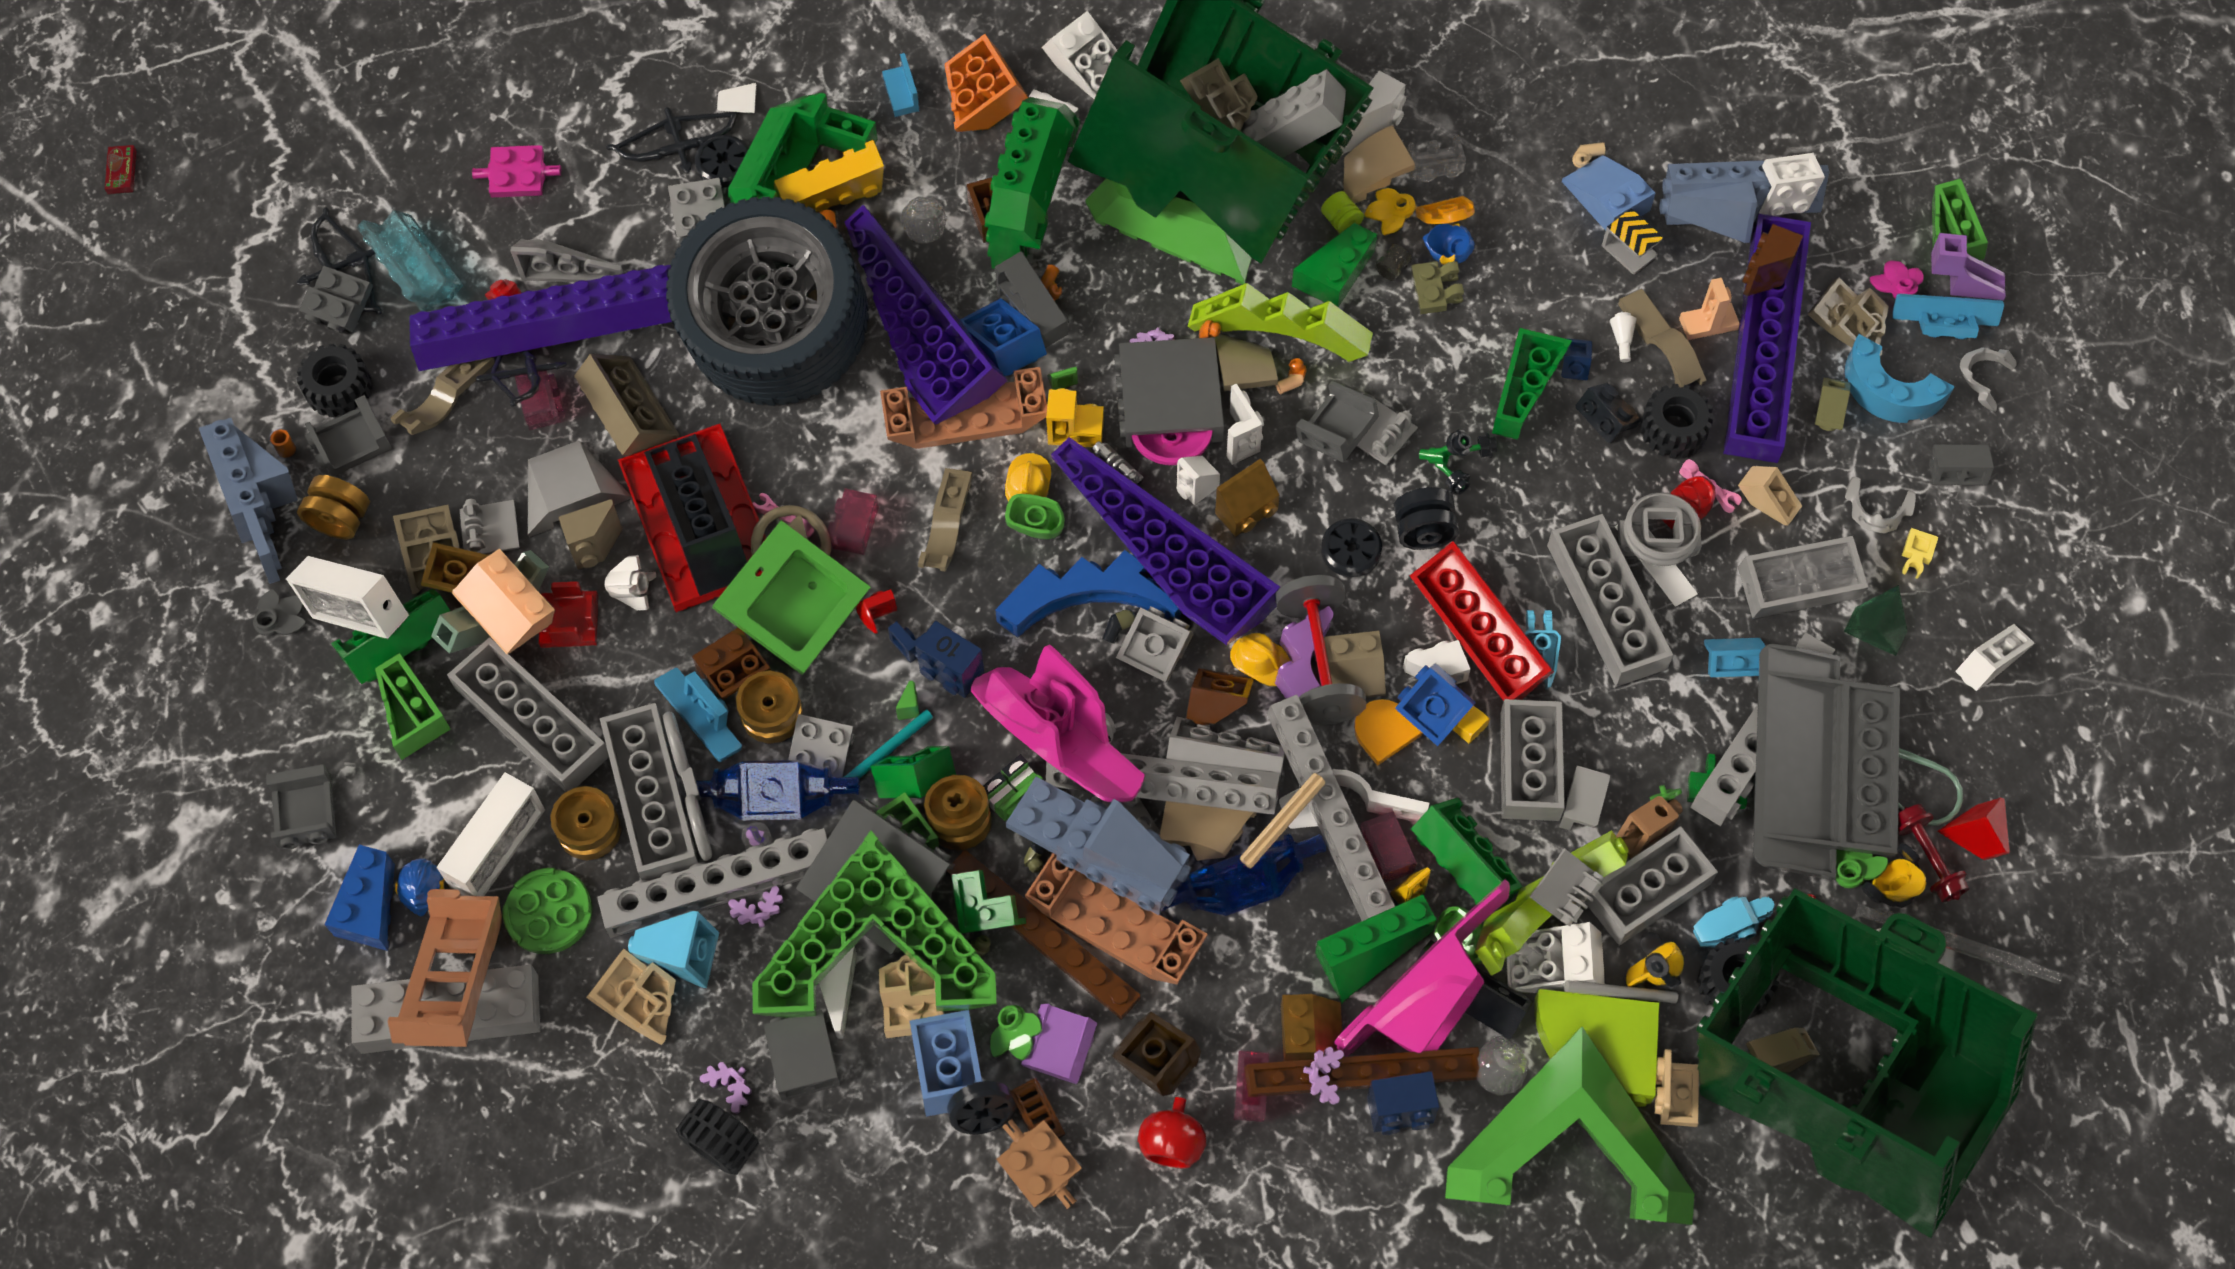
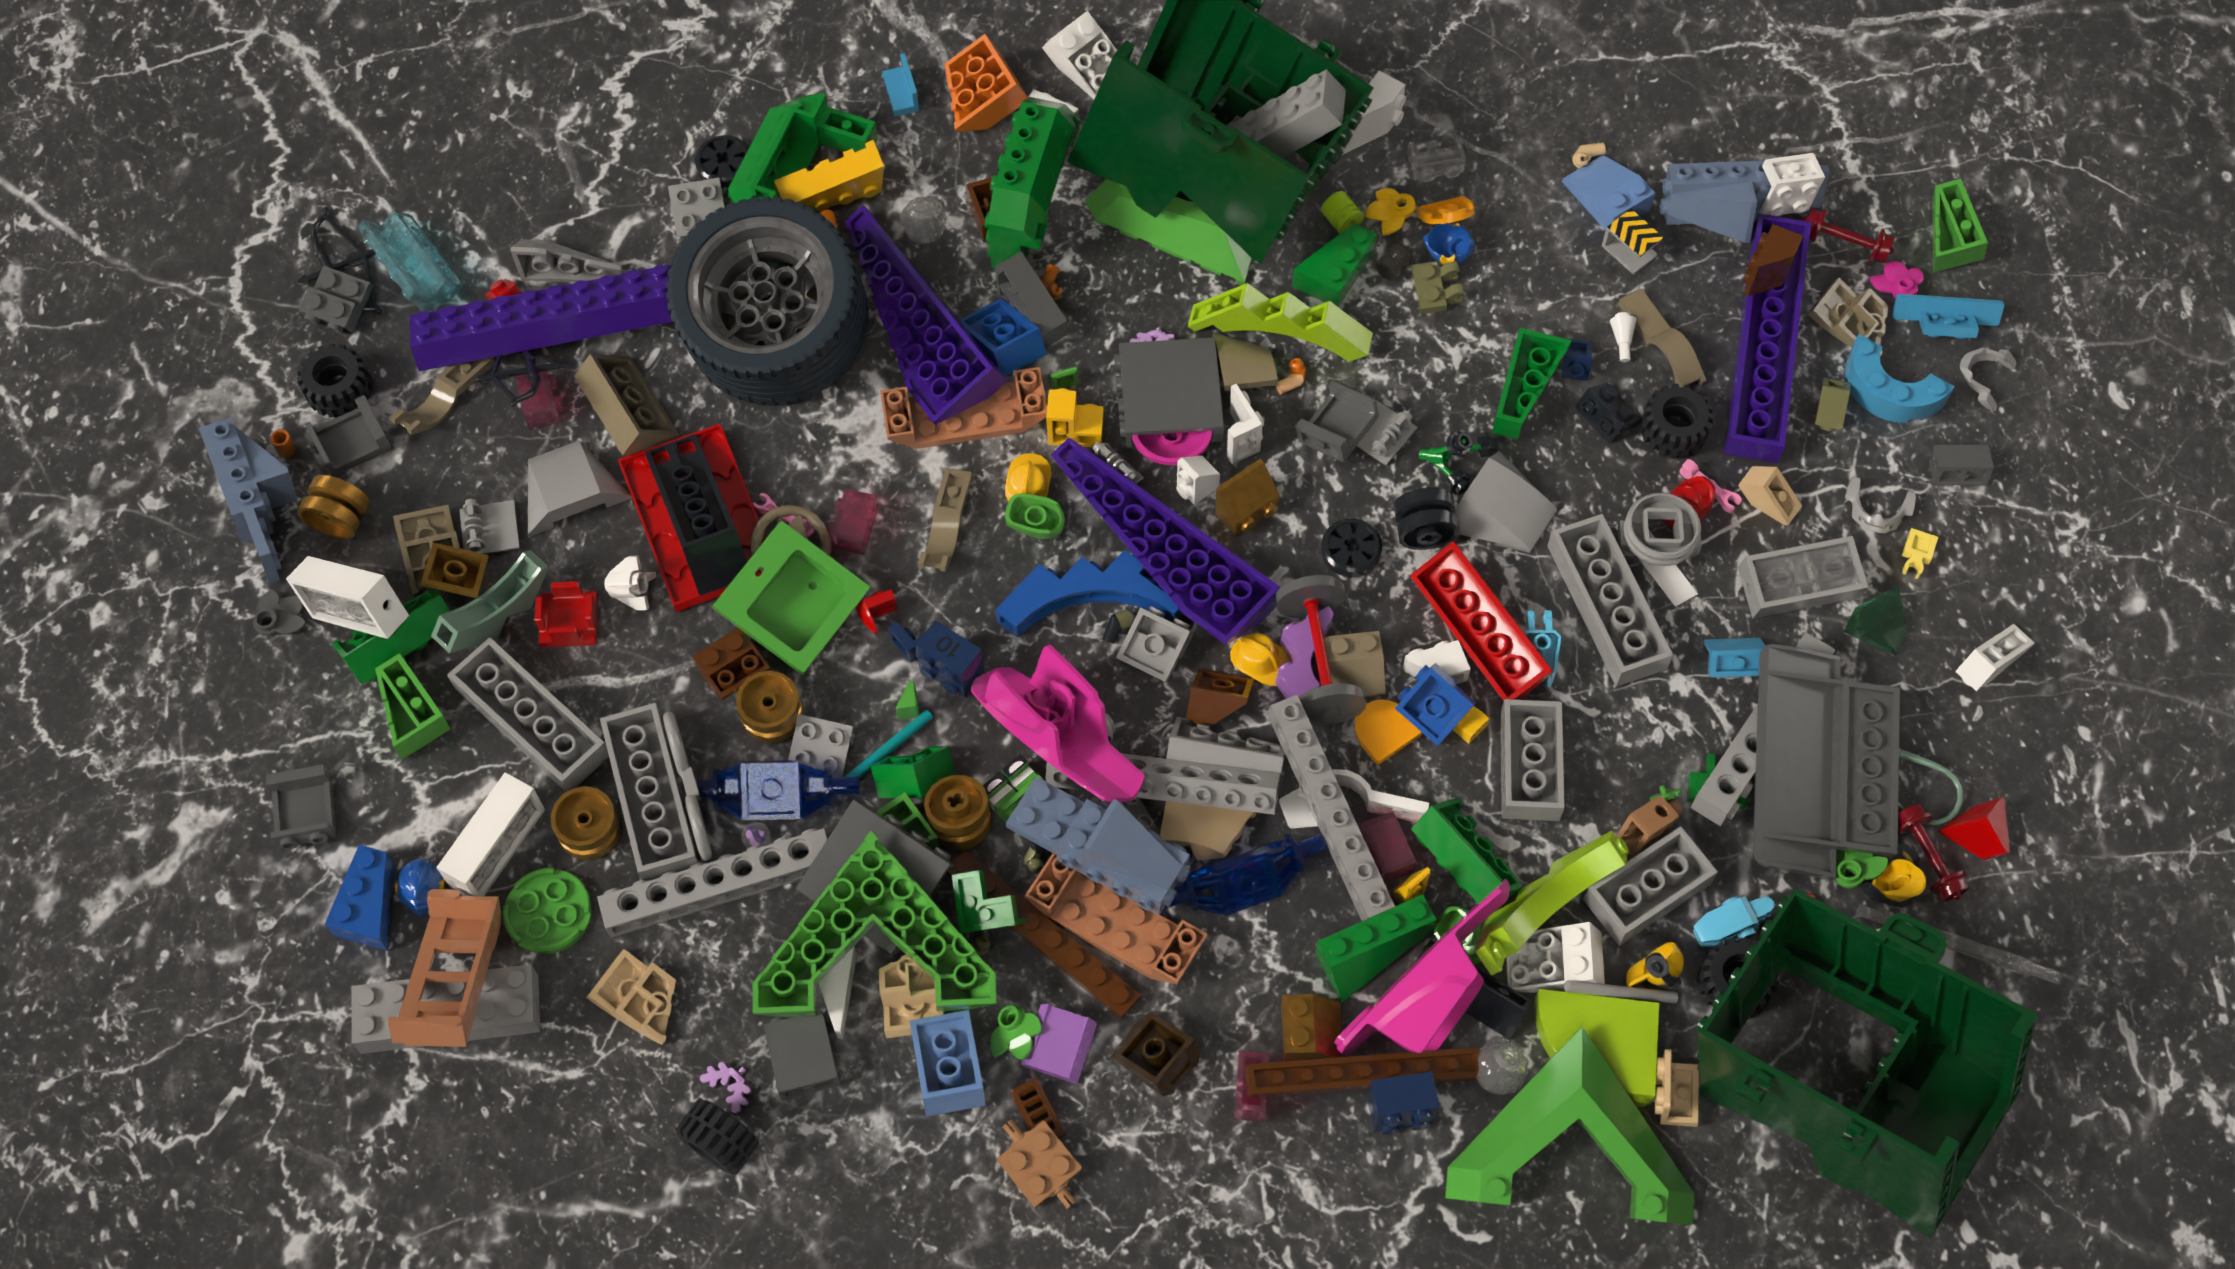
(120, 169): dark red tile -> none
(504, 602): light nougat slope -> none
(516, 171): dark pink plate -> none
(591, 533): dark tan slope -> none
(673, 126): black piece -> none
(678, 946): medium azure slope -> none
(700, 710): dark azure bracket -> none
(737, 99): white sticker -> none
(768, 908): lavender animal -> none
(981, 1107): black wheel -> none
(1172, 1137): red piece -> none
(1209, 329): orange arm -> none
(1219, 96): dark tan slope -> none
(1282, 820): tan axle -> none
(1319, 1083): lavender animal -> none
(1375, 163): tan slope -> none
(1504, 507): none -> light grey wedge
(1567, 888): light grey hinge -> none
(1585, 798): light grey panel -> none
(1714, 317): light nougat bracket -> none
(1784, 1049): tan slope -> none
(1880, 247): none -> dark red piece
(1967, 274): medium lavender arch -> none

